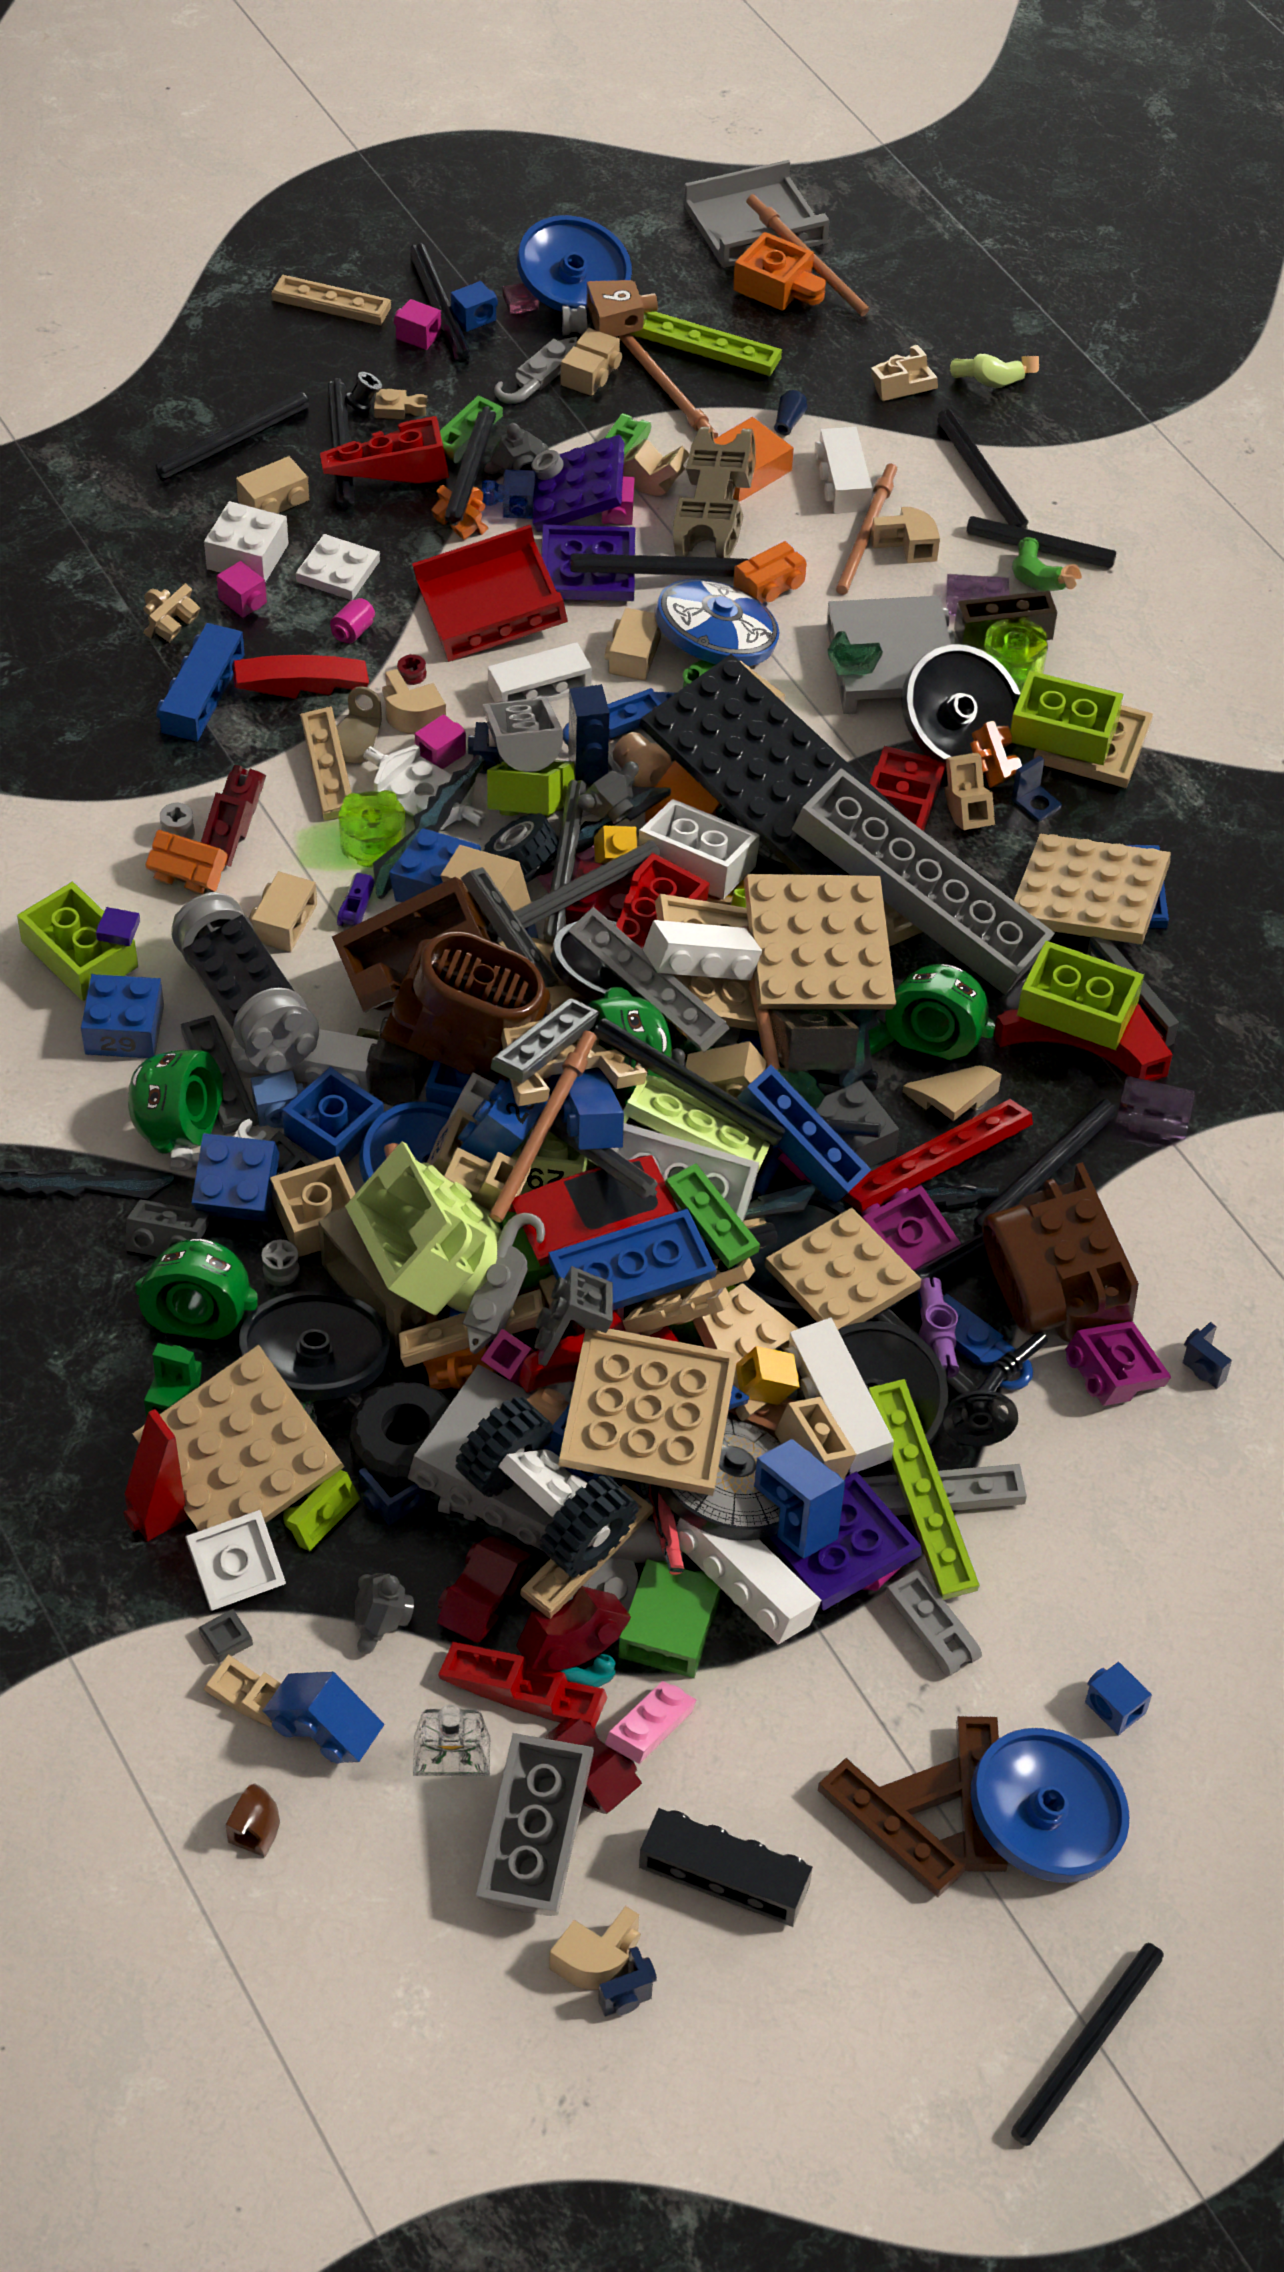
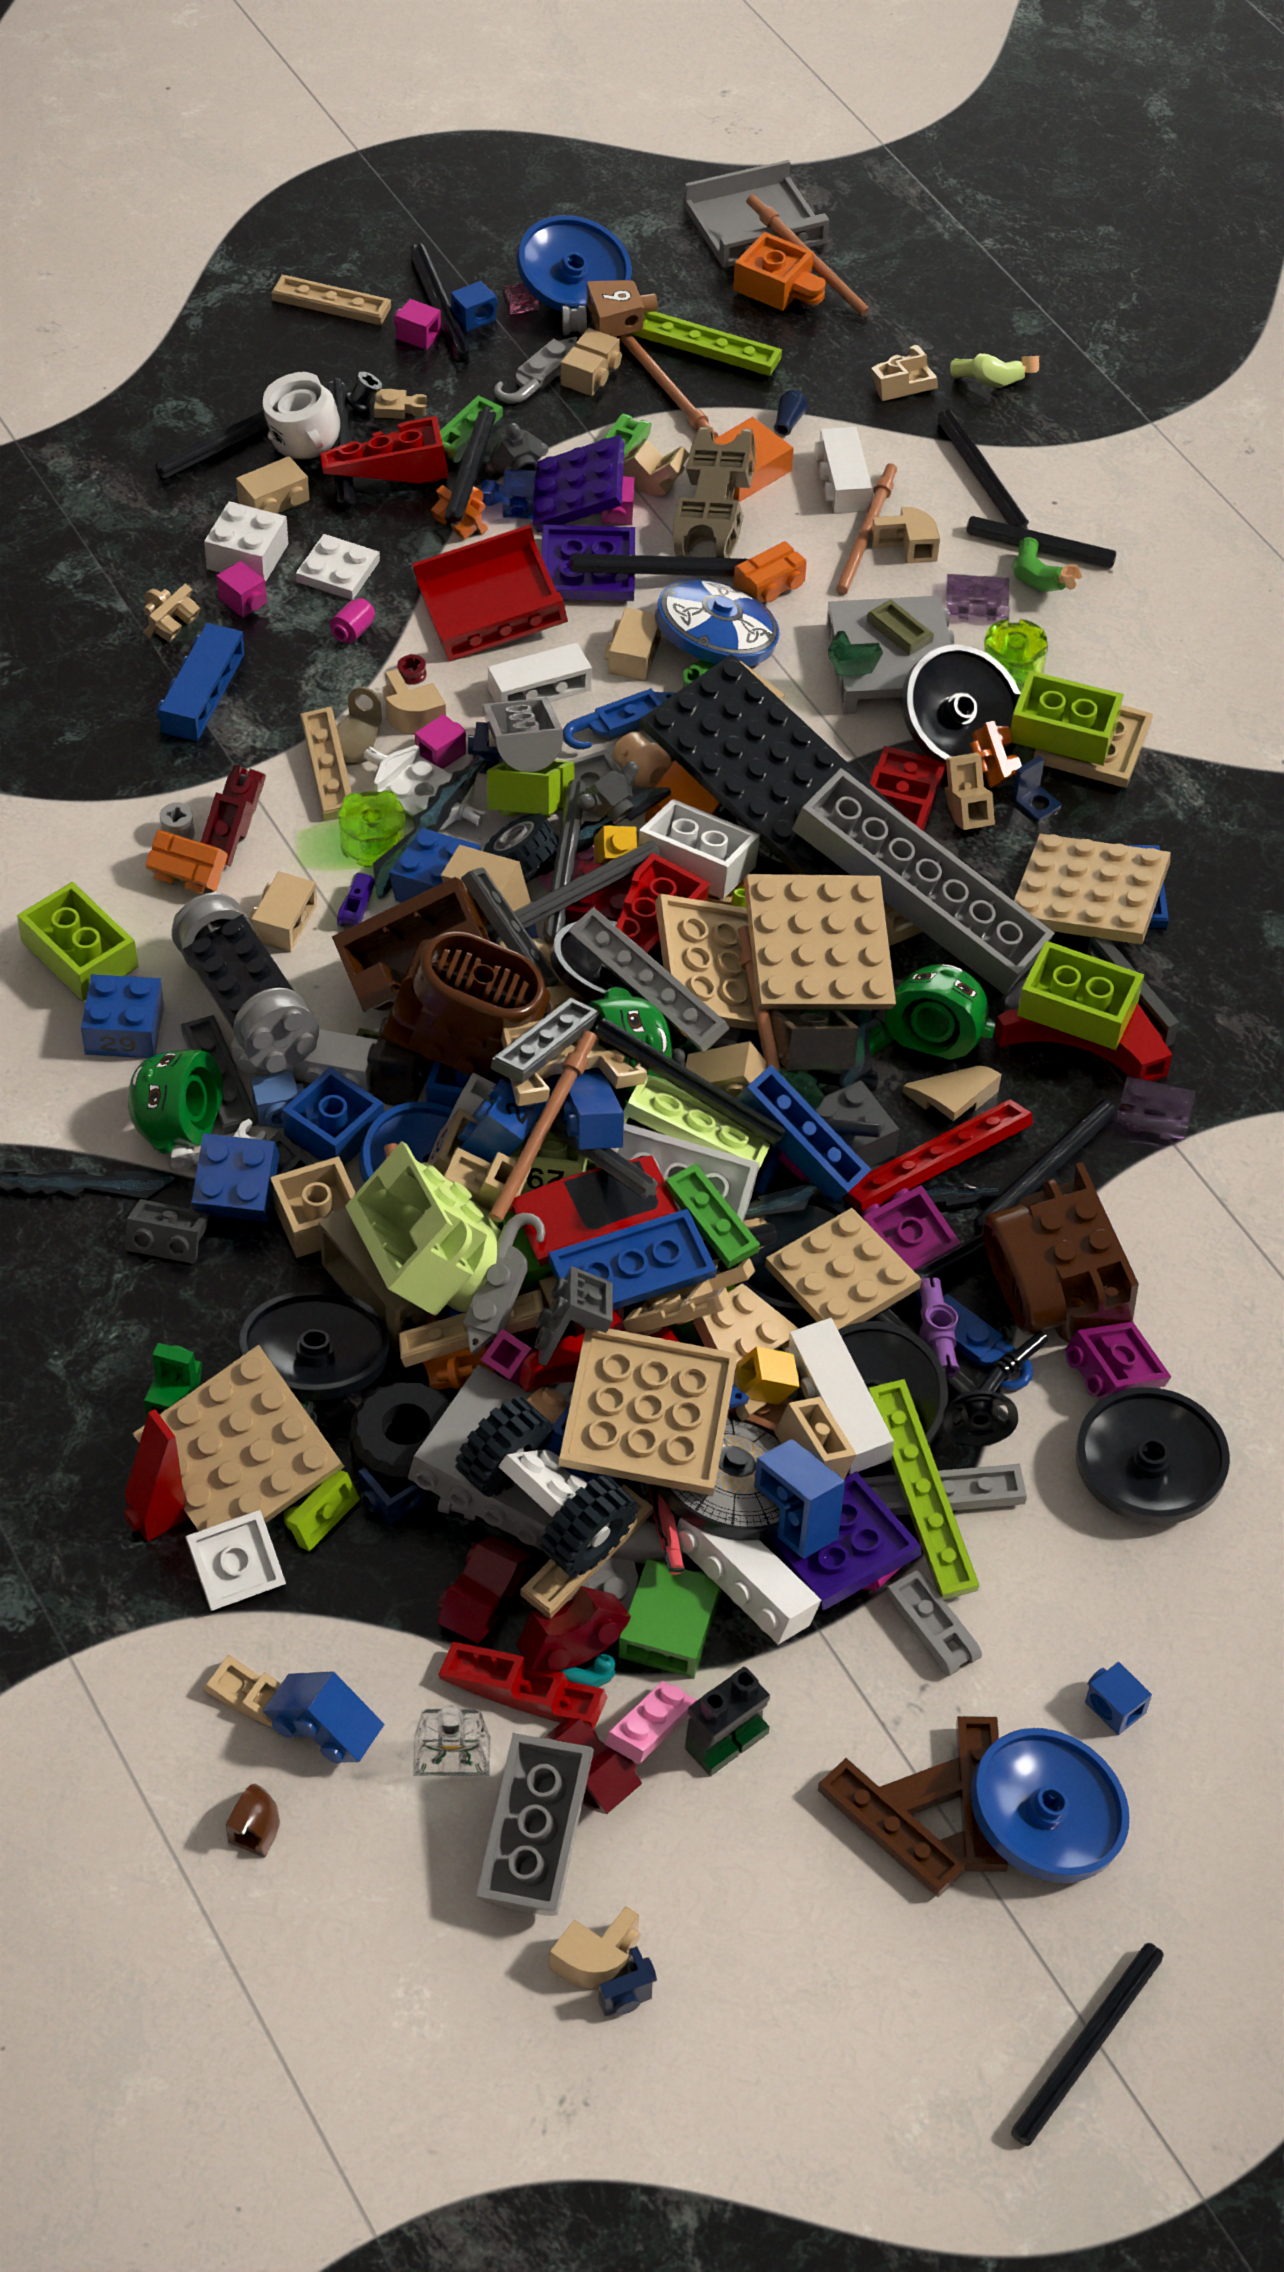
(118, 926): dark purple tile -> none
(196, 1290): green piece -> none
(225, 1635): dark grey tile -> none
(274, 1256): light grey wheel -> none
(291, 673): red slope -> none
(301, 416): none -> white piece
(380, 1608): dark grey rock -> none
(547, 464): light grey tile -> none
(588, 733): dark blue brick -> none
(702, 950): white brick -> none
(725, 1866): black brick -> none
(727, 1721): none -> black hips
(900, 627): none -> olive tile
(978, 614): dark brown brick -> none
(1152, 1455): none -> black dish
(1204, 1358): dark blue bracket -> none

